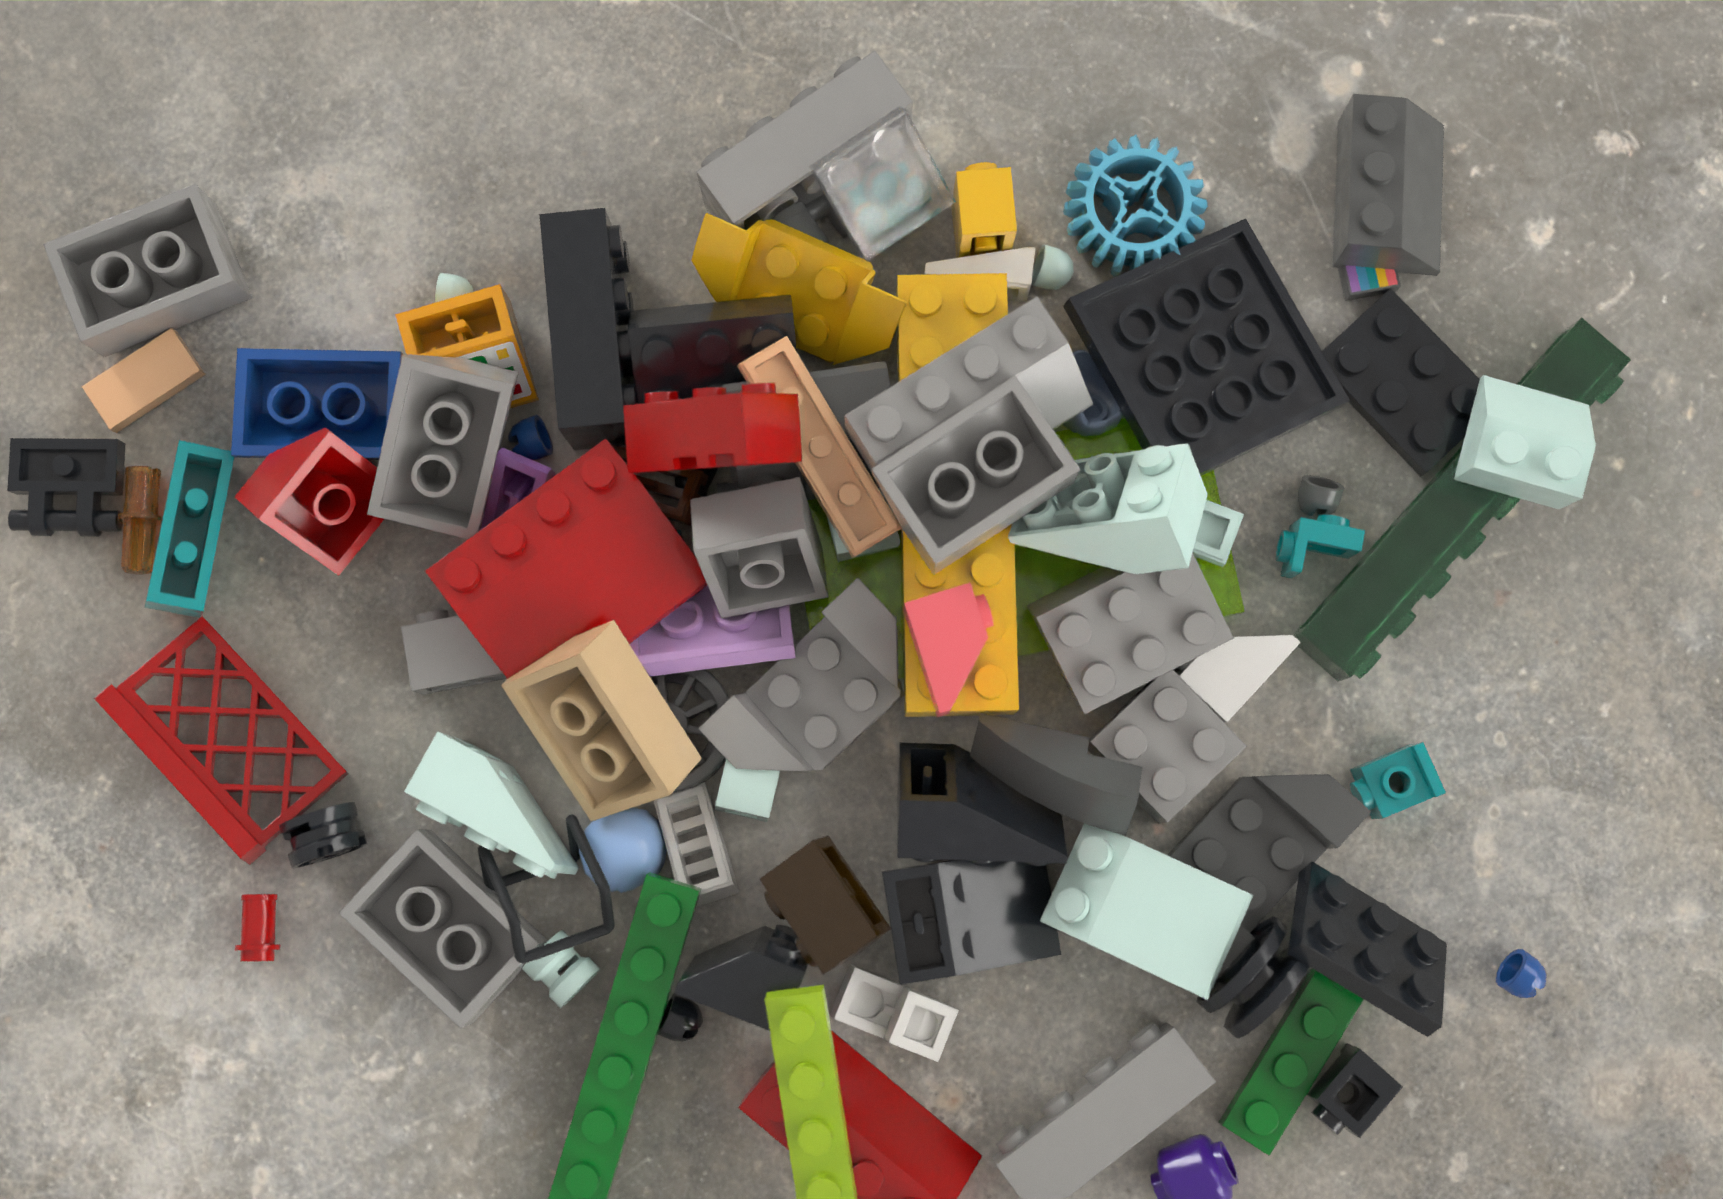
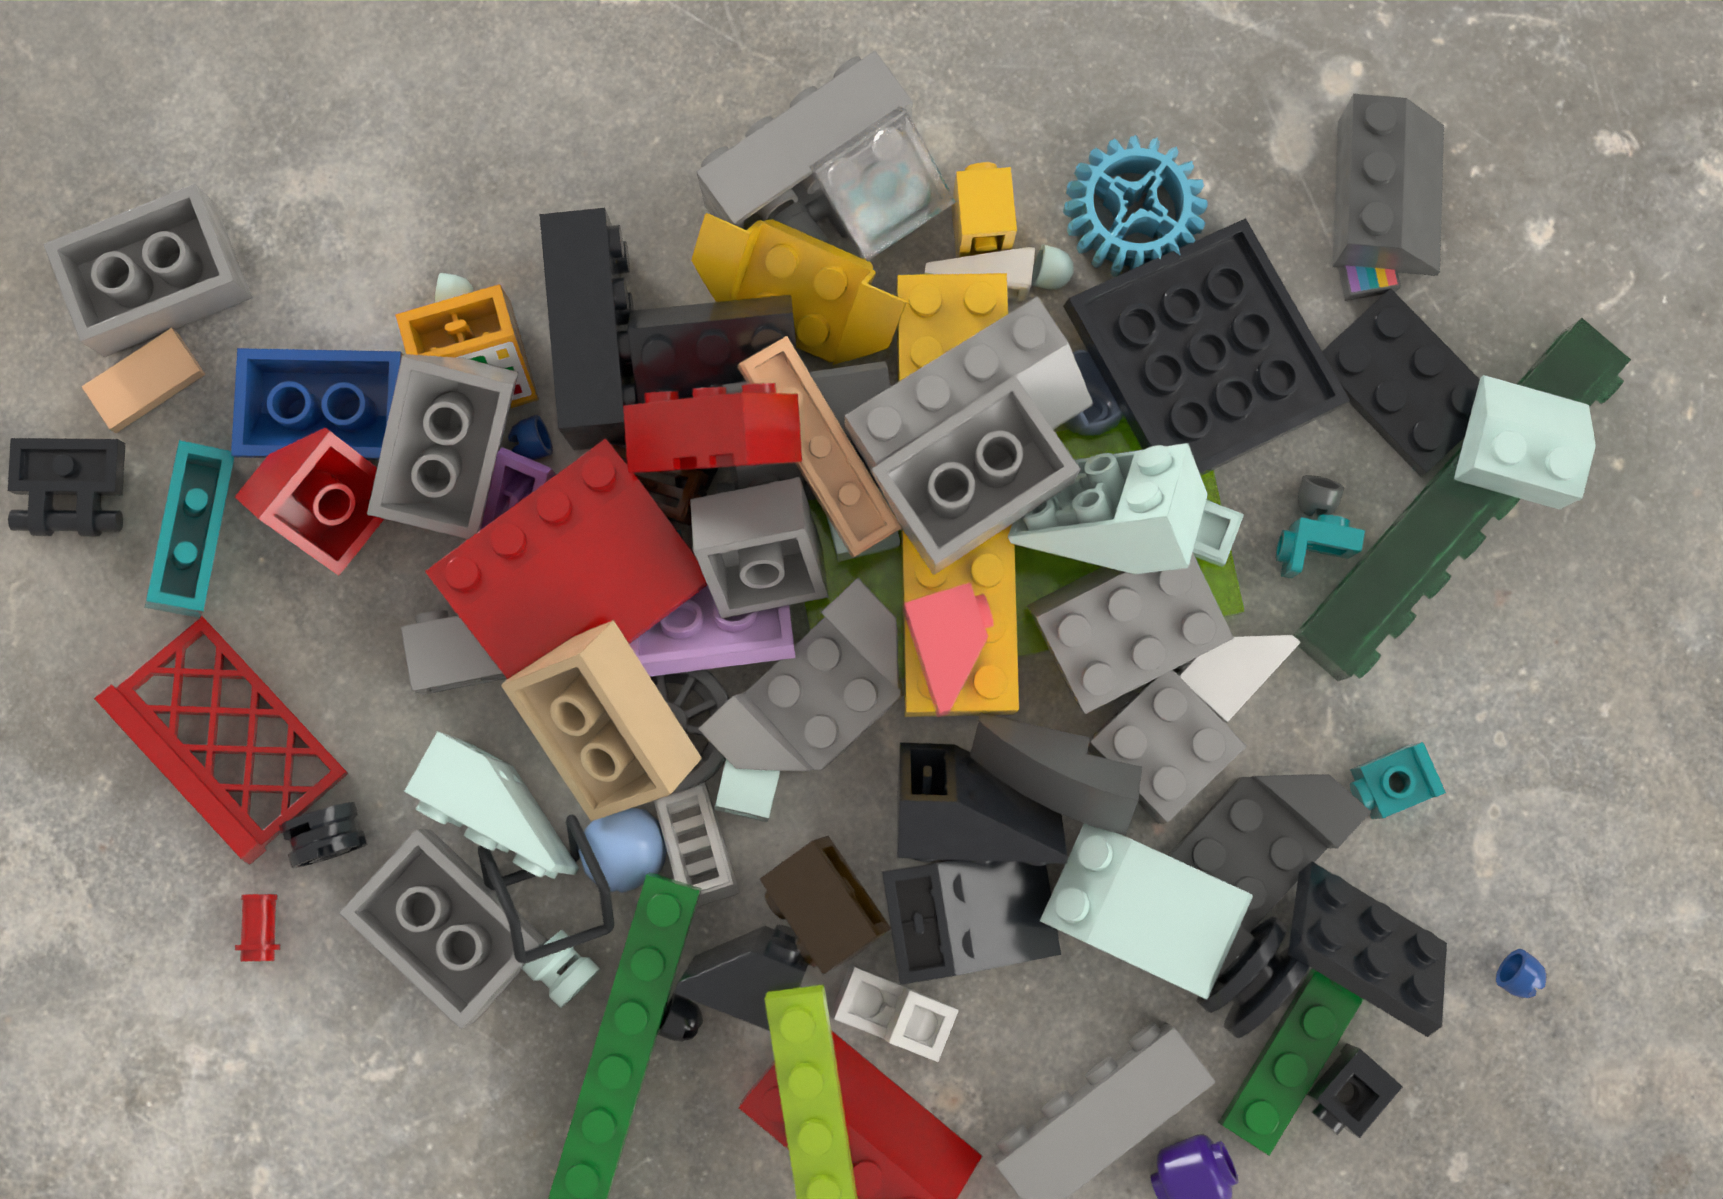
(140, 519): clear orange axle -> none

